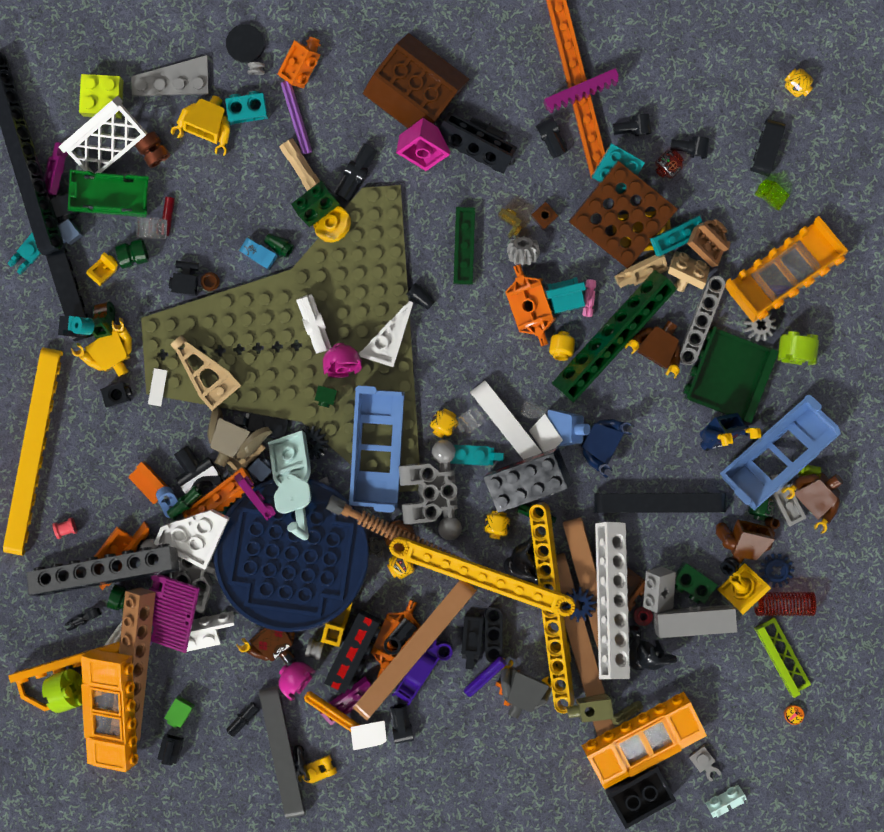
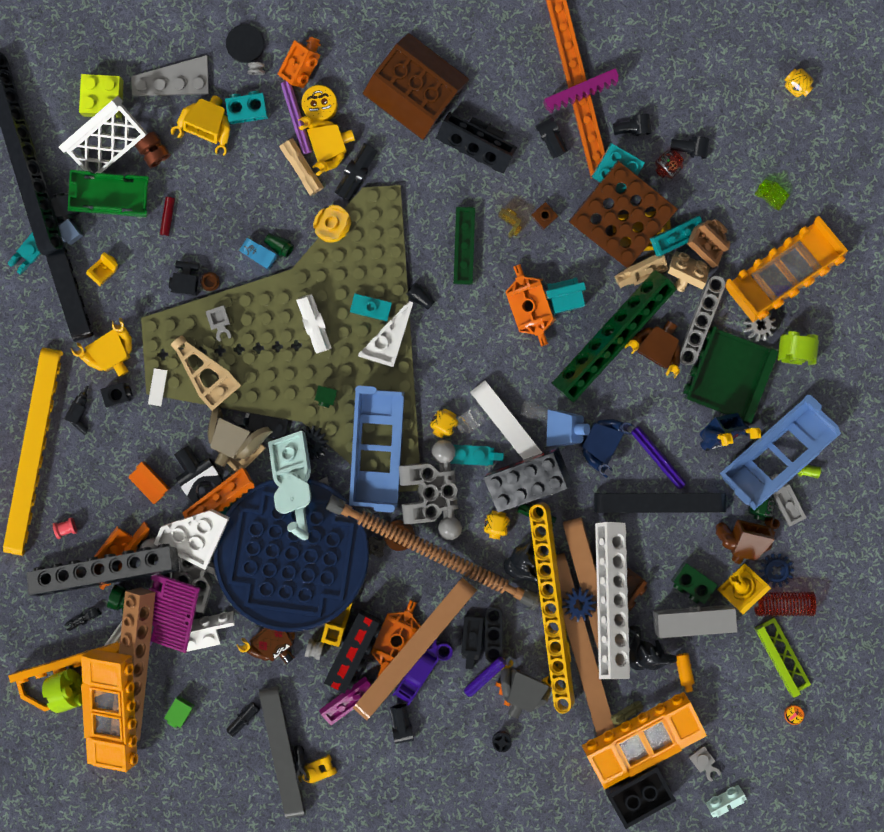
(54, 169): magenta hinge -> none
(74, 325): teal leg -> none
(77, 410): none -> black piece
(103, 316): dark green leg -> none
(132, 253): dark green wheel -> none
(151, 228): clear brick -> none
(166, 503): medium blue beam -> none
(170, 749): black brick -> none
(184, 502): dark green pin -> none
(219, 320): none -> light grey plate
(256, 497): magenta hinge -> none
(261, 469): sand blue plate -> none
(294, 678): dark pink cylinder -> none
(315, 204): dark green brick -> none
(319, 103): none -> yellow head
(326, 142): none -> yellow torso
(330, 711): light orange axle -> none
(341, 360): dark pink cylinder -> none
(368, 735): white sticker -> none
(370, 307): none -> teal plate
(400, 568): yellow head -> none
(401, 635): black piece -> none
(422, 145): dark pink slope -> none
(482, 576): yellow plate -> none
(501, 745): none -> black wheel
(523, 250): light grey gear -> none
(545, 434): white sticker -> none
(562, 346): yellow head -> none
(589, 298): bright pink axle -> none
(599, 705): olive torso -> none
(638, 612): dark red plate -> none
(658, 457): none -> dark purple axle
(659, 589): light grey brick -> none
(685, 671): none -> light orange cylinder
(729, 566): black bush -> none
(768, 148): black beam -> none
(817, 495): reddish brown torso -> none

